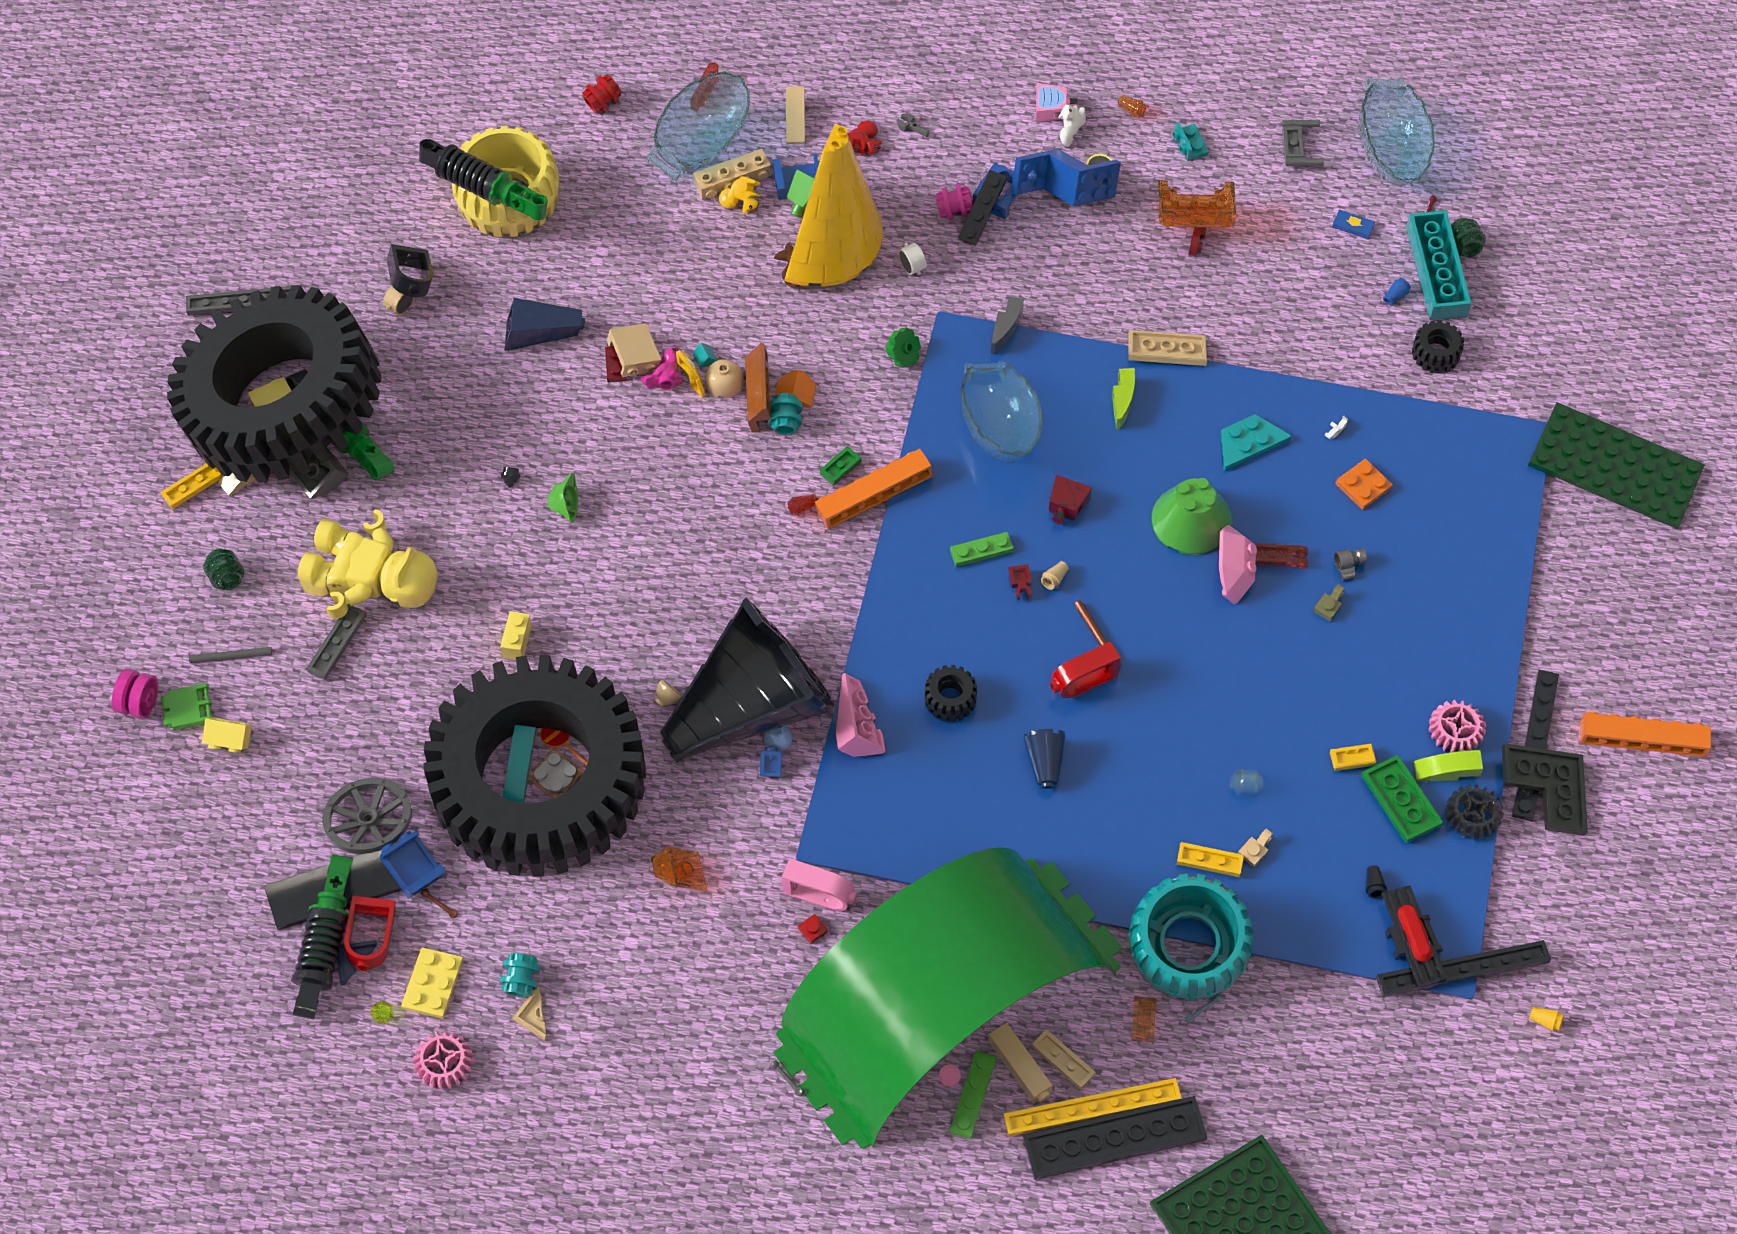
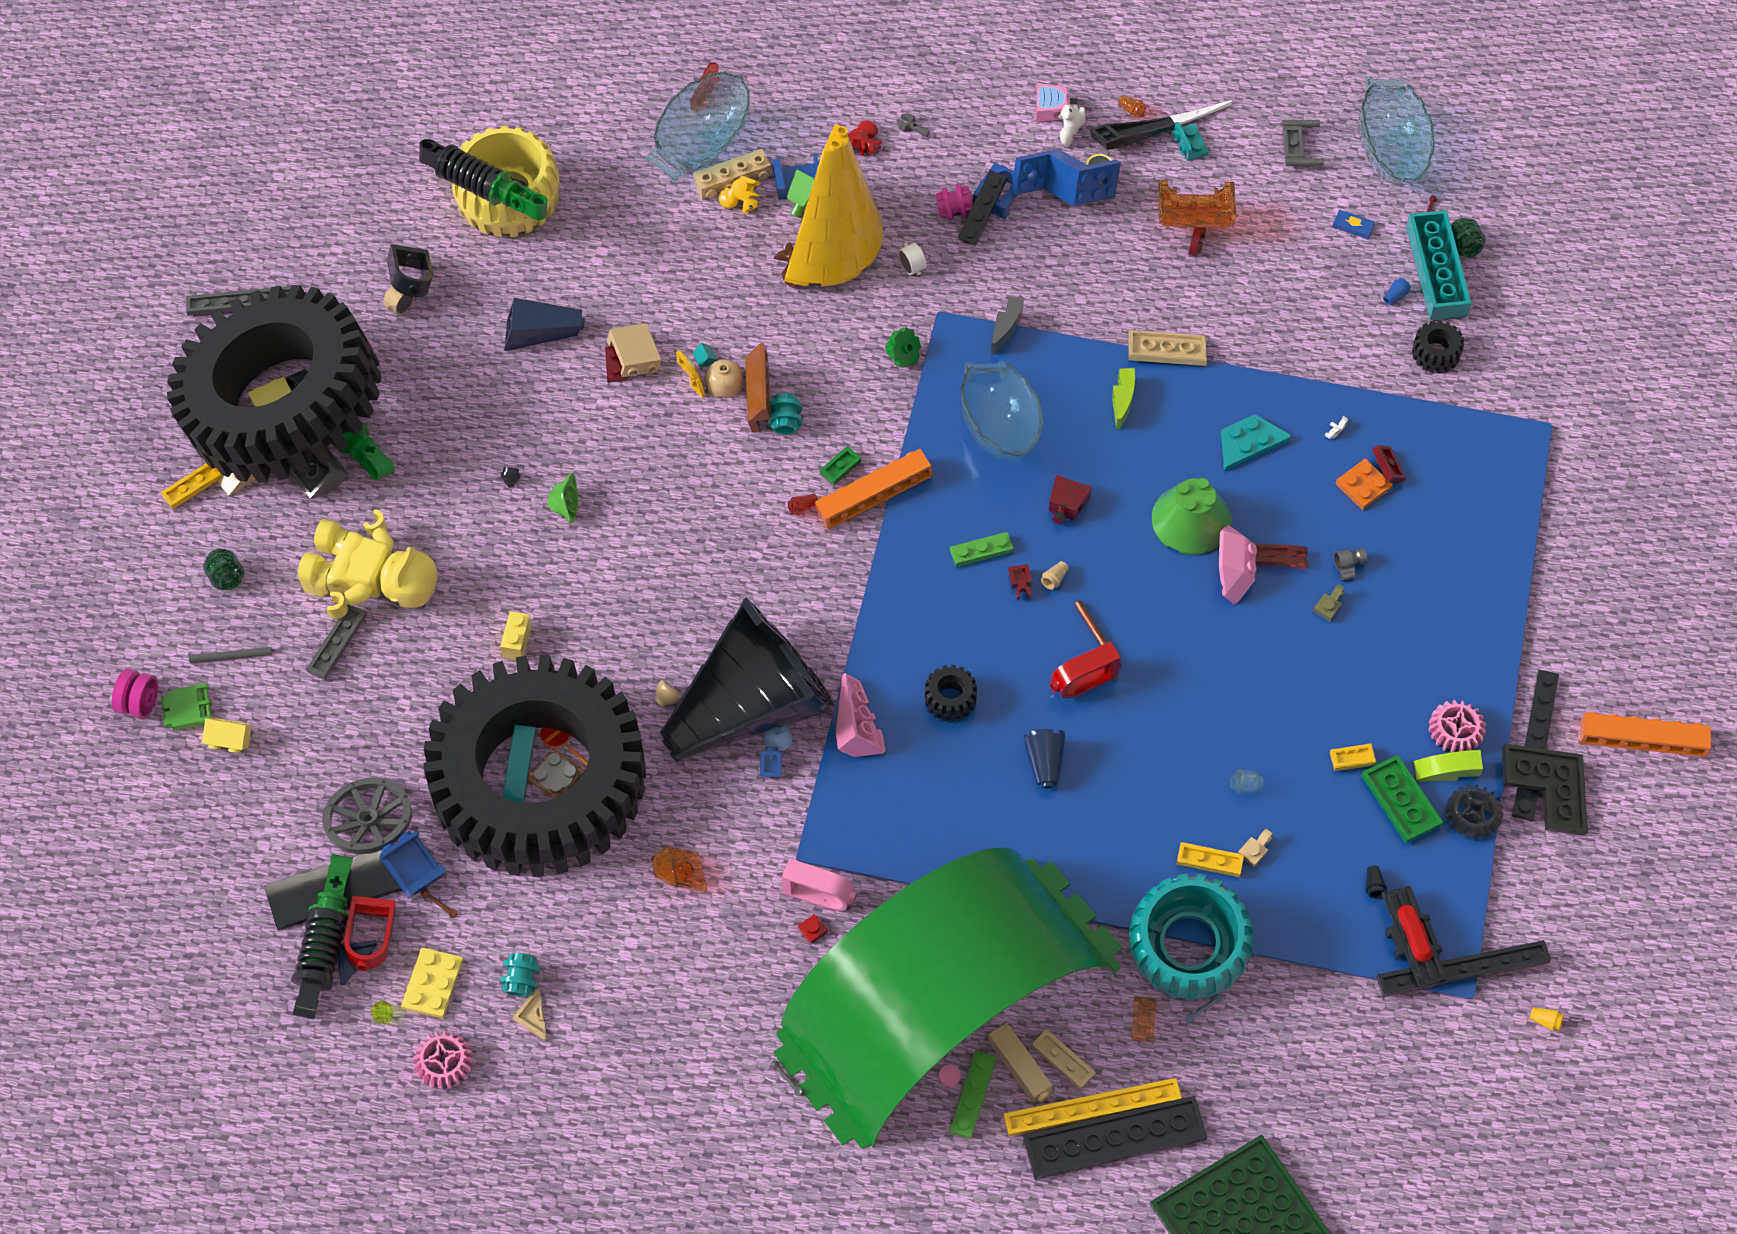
(601, 94): red piece -> none
(666, 374): dark pink animal -> none
(795, 115): tan slope -> none
(799, 384): orange slope -> none
(1127, 133): none -> black plate
(1389, 464): none -> dark red plate
(1616, 465): dark green plate -> none

